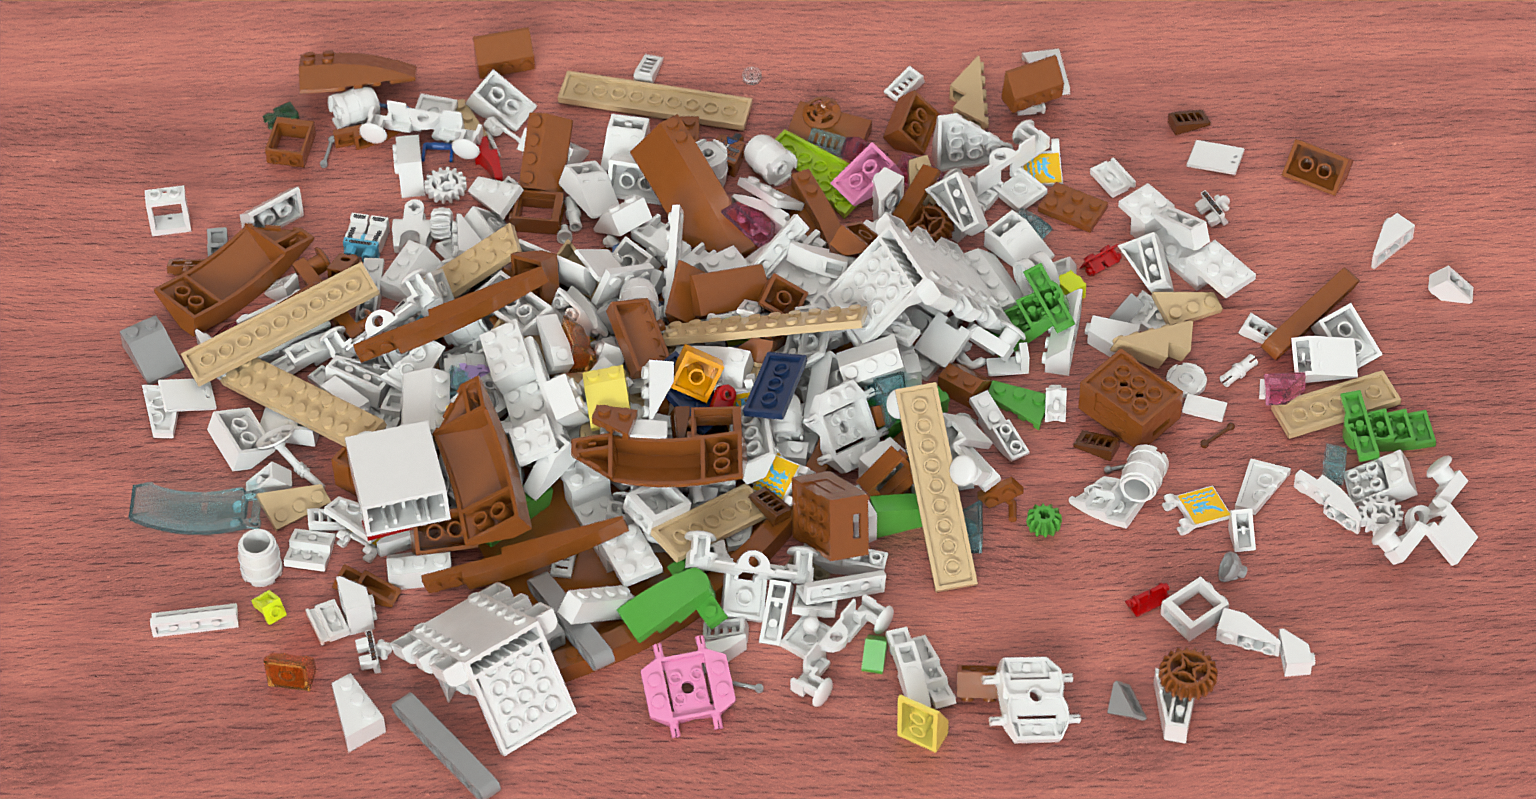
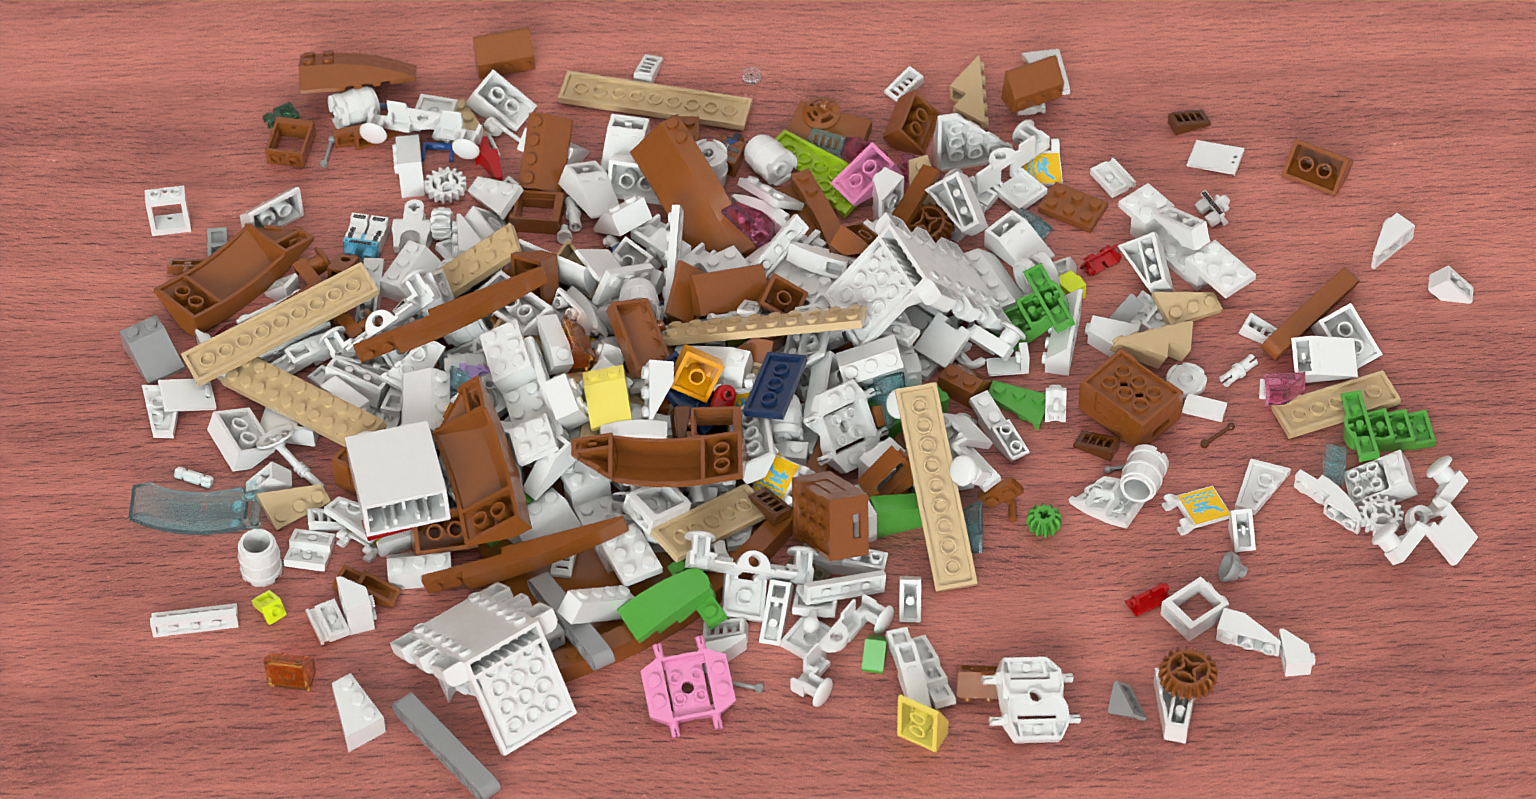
(193, 477): none -> white axle
(371, 660): white hips -> none
(548, 516): none -> white slope
(615, 419): dark orange wing -> none
(910, 599): none -> white slope

